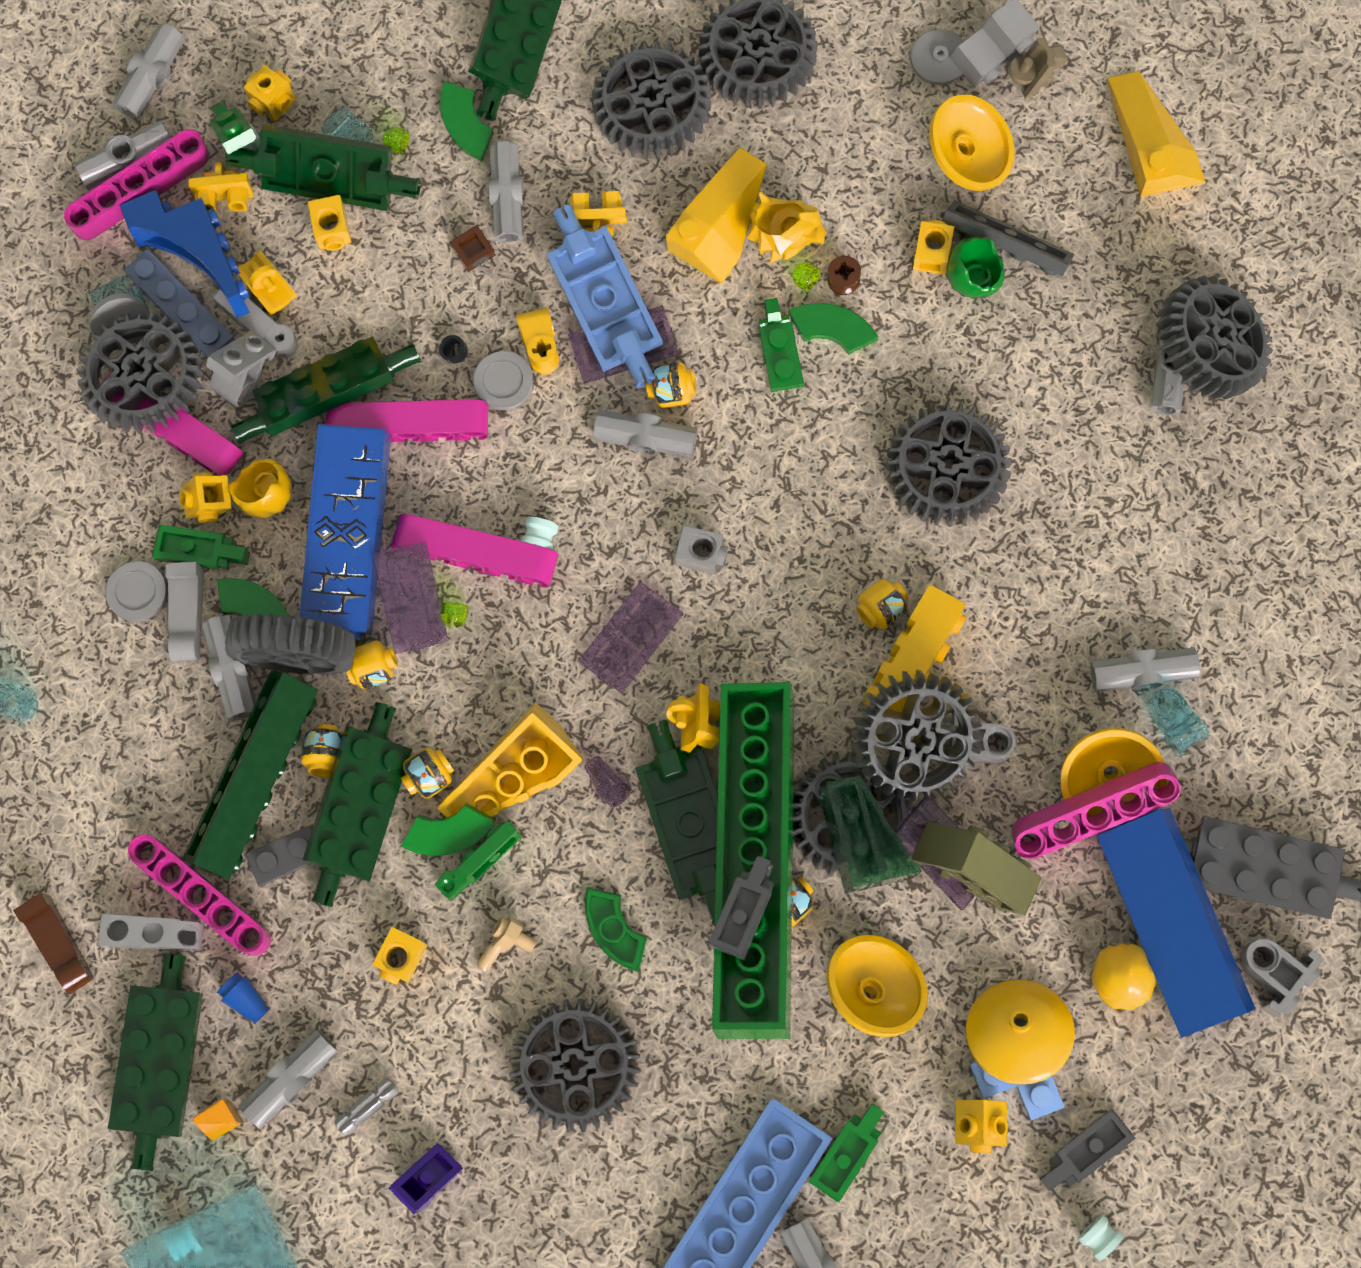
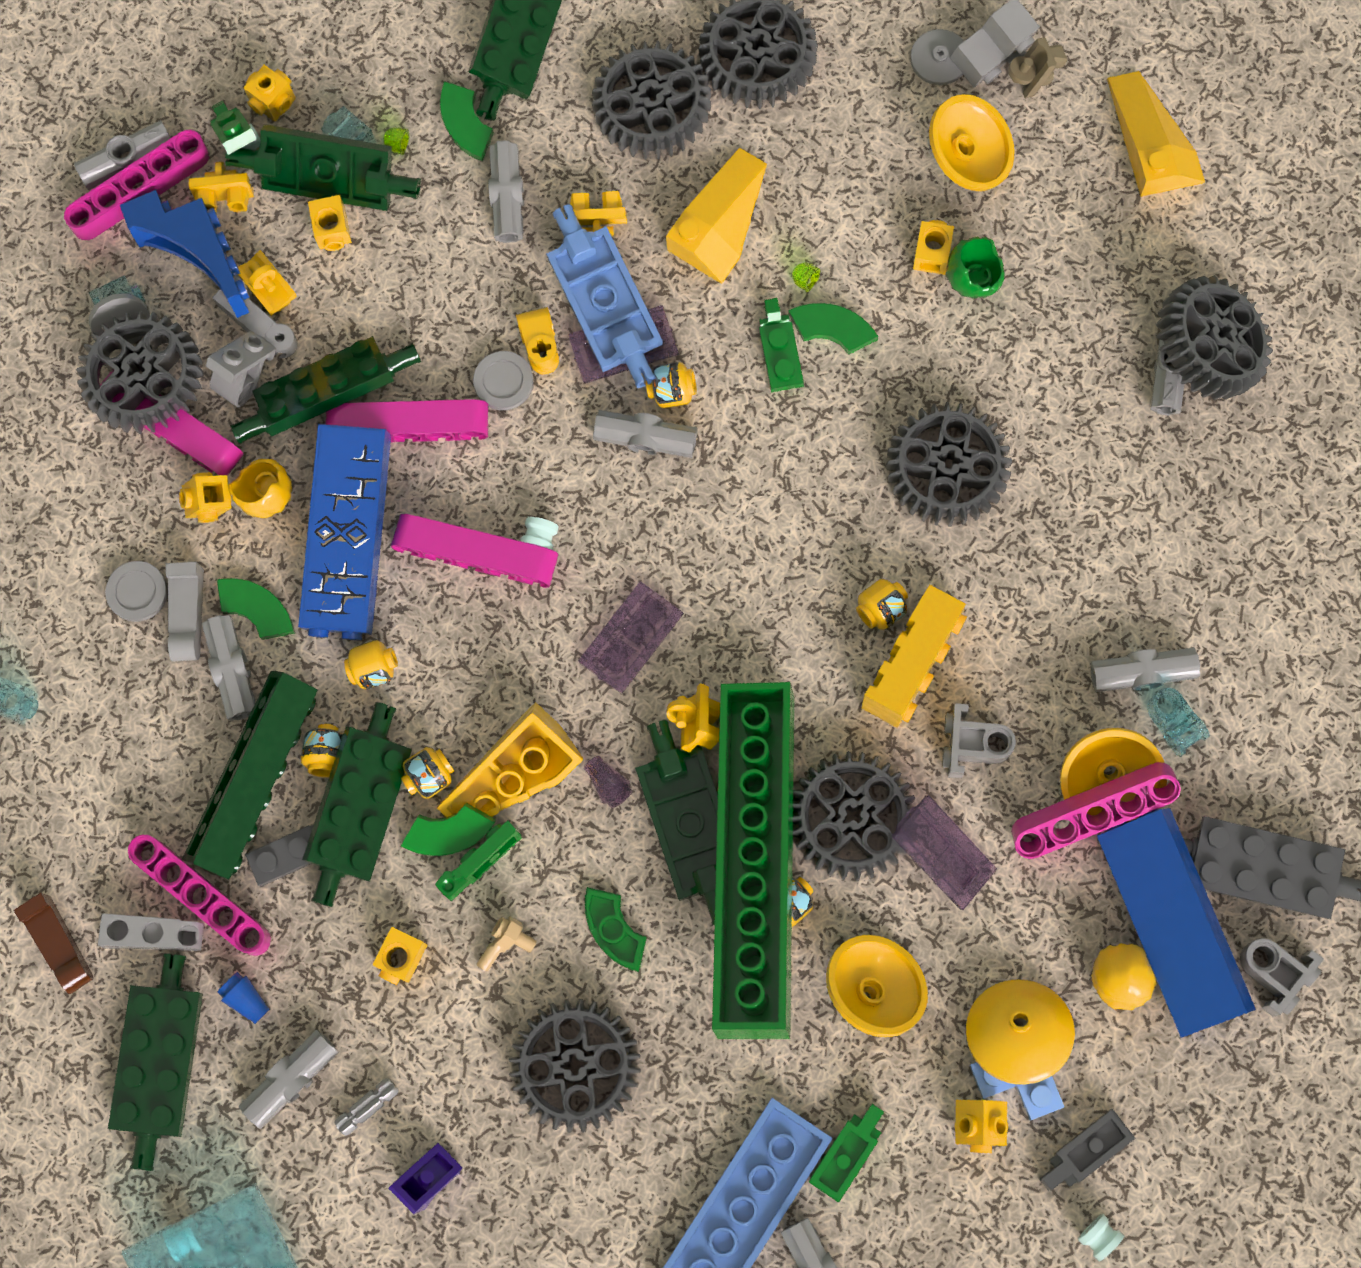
(148, 70): light grey piece -> none
(178, 303): sand blue plate -> none
(198, 546): green hinge -> none
(217, 1119): light orange slope -> none
(290, 644): dark grey gear -> none
(410, 597): clear purple piece -> none
(448, 352): black hinge -> none
(453, 611): clear neon green hinge -> none
(472, 248): reddish brown plate -> none
(694, 537): light grey brick -> none
(743, 910): dark grey hinge -> none
(784, 226): yellow hair -> none
(844, 283): reddish brown wheel -> none
(861, 837): clear green wedge -> none
(909, 723): dark grey gear -> none
(979, 864): olive wedge -> none
(1018, 243): dark grey plate -> none

